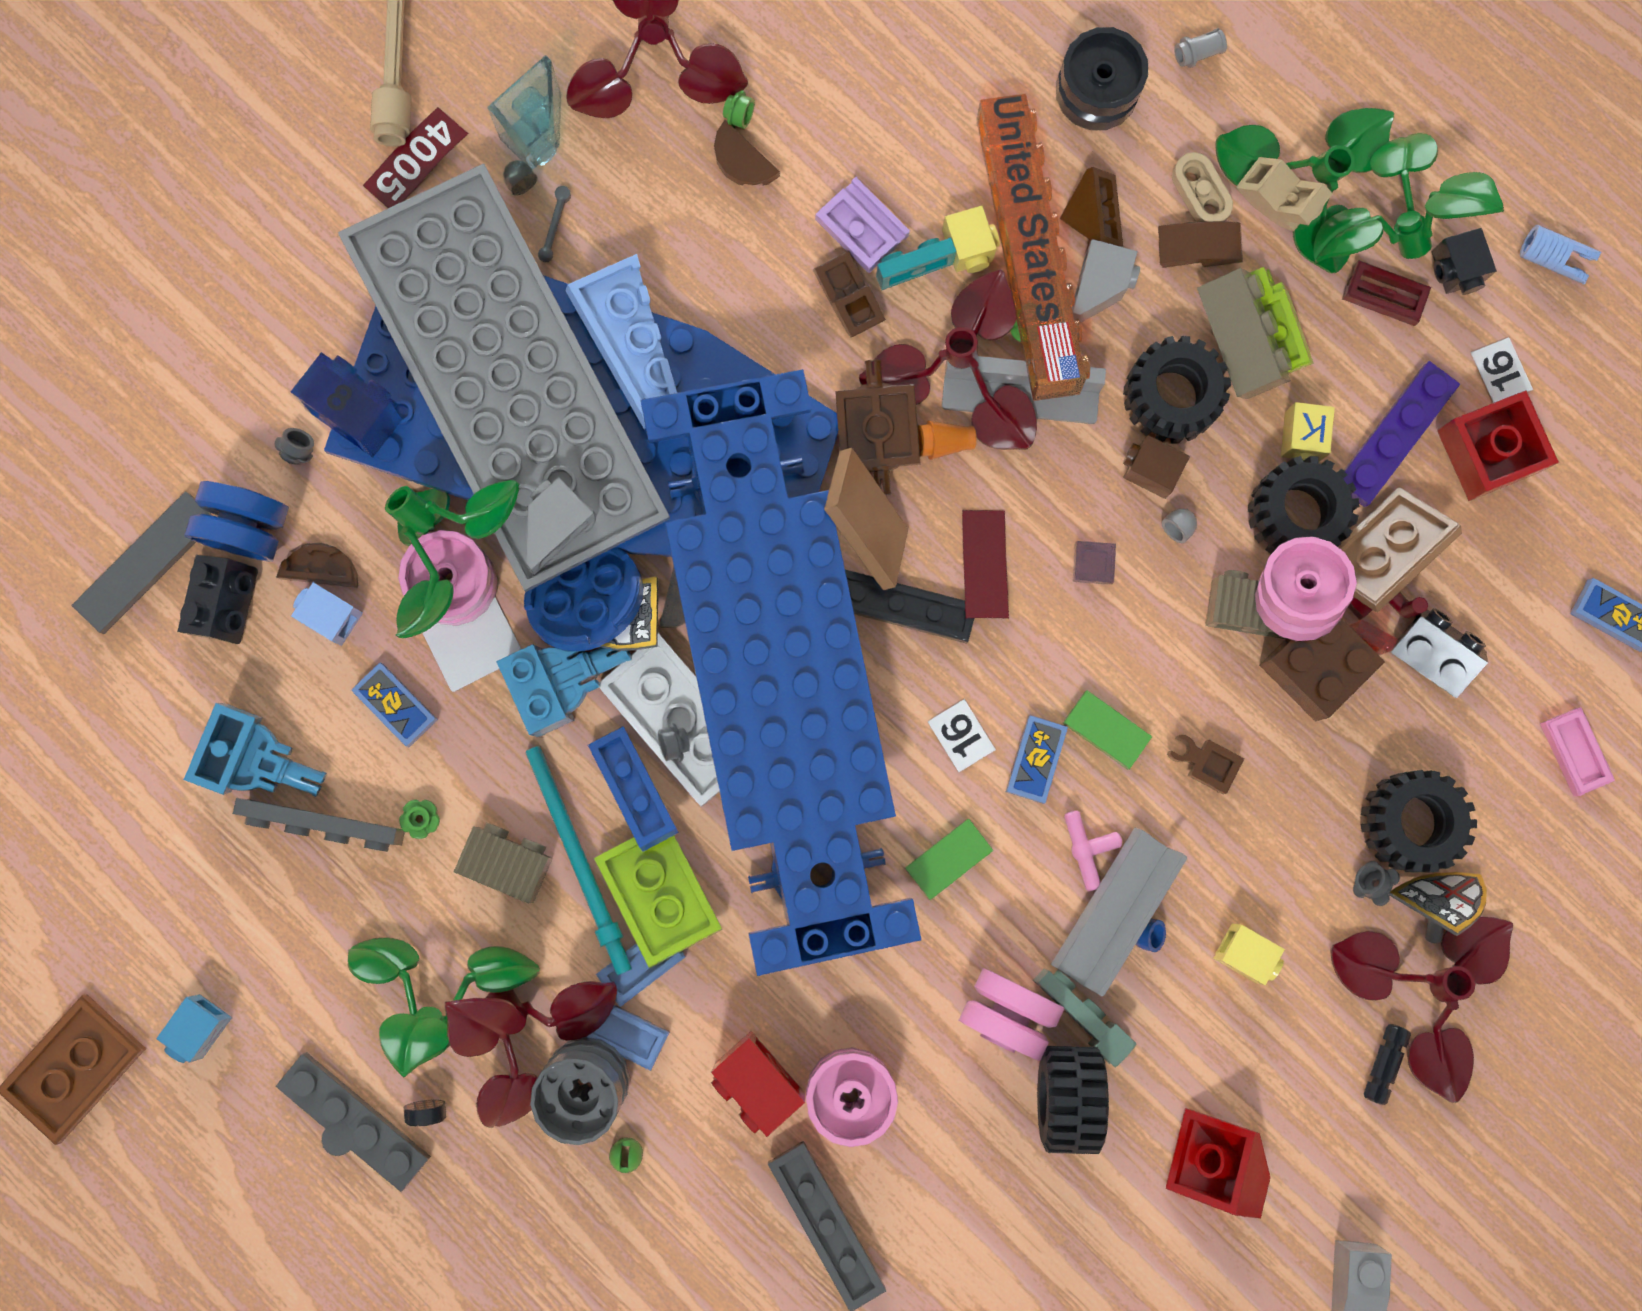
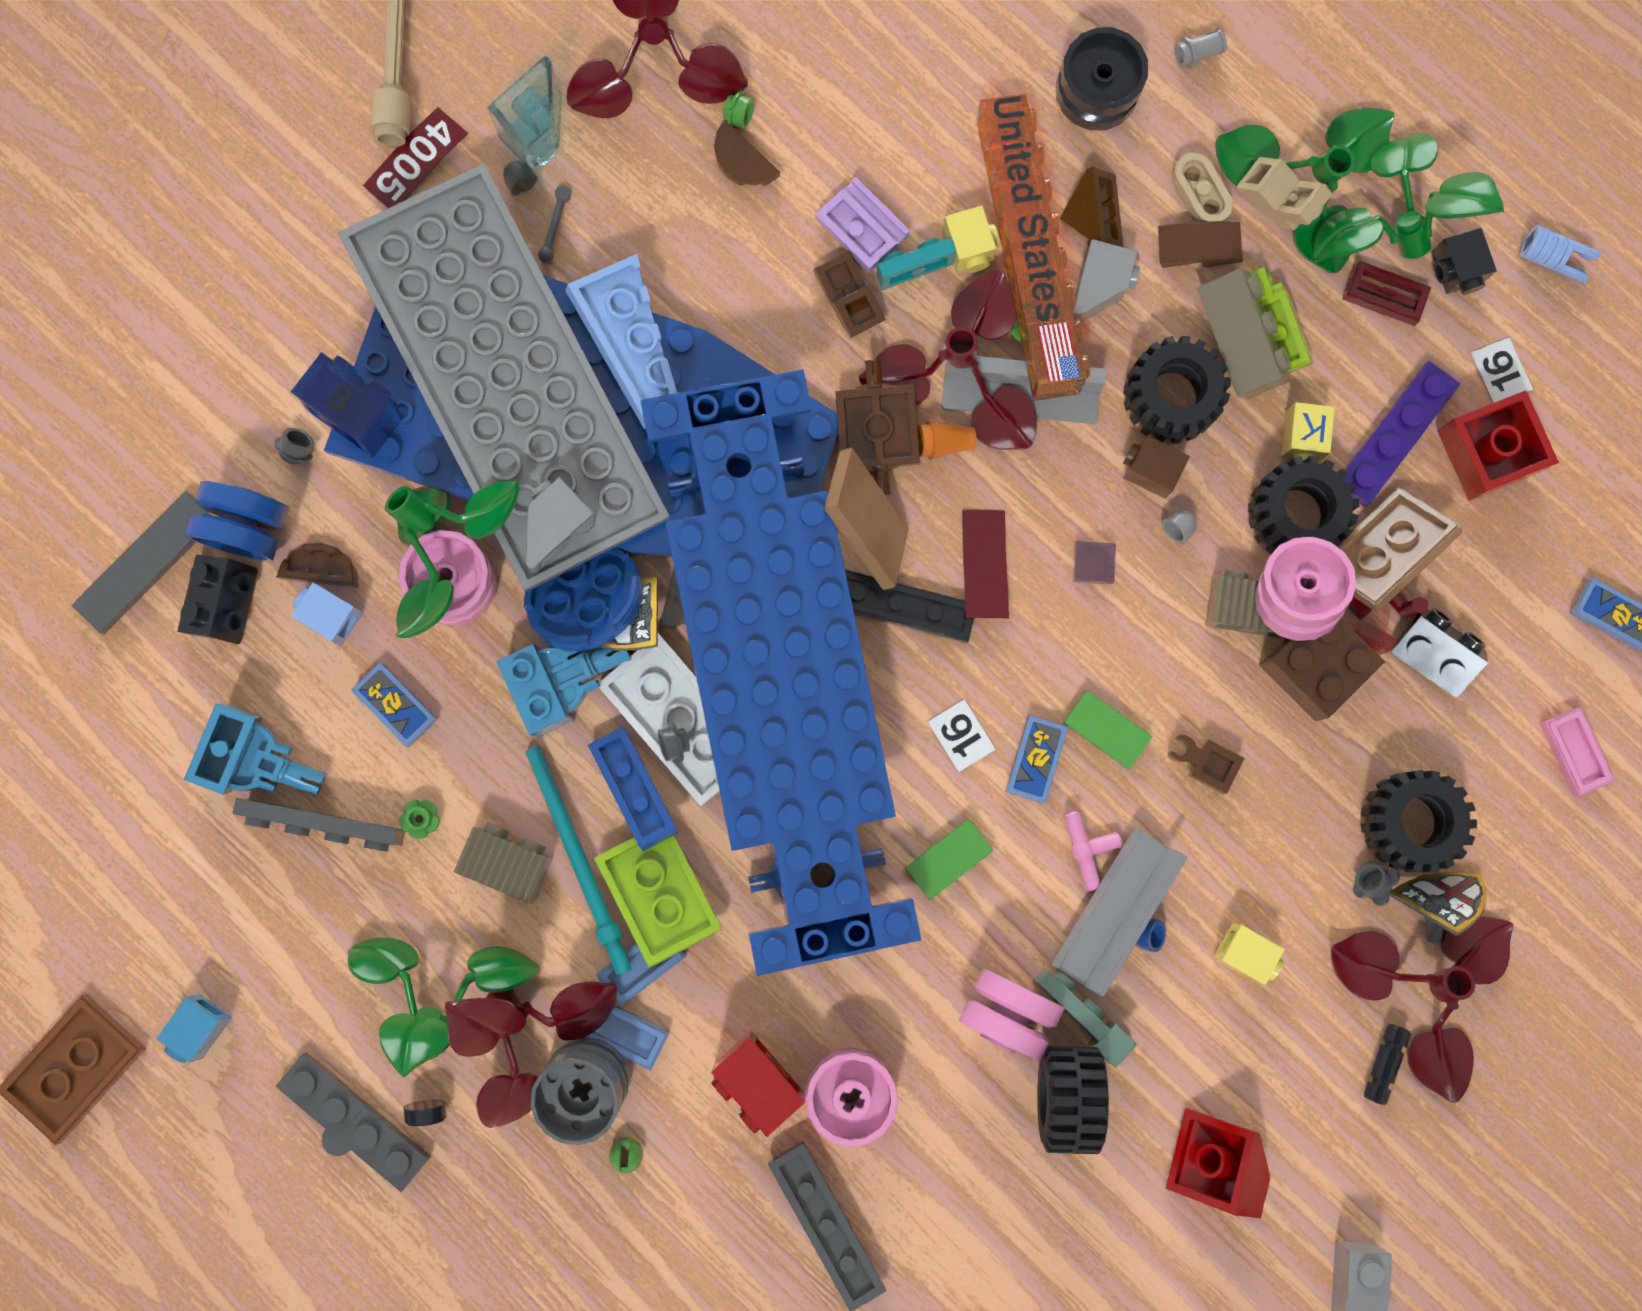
(472, 648): white sticker -> none

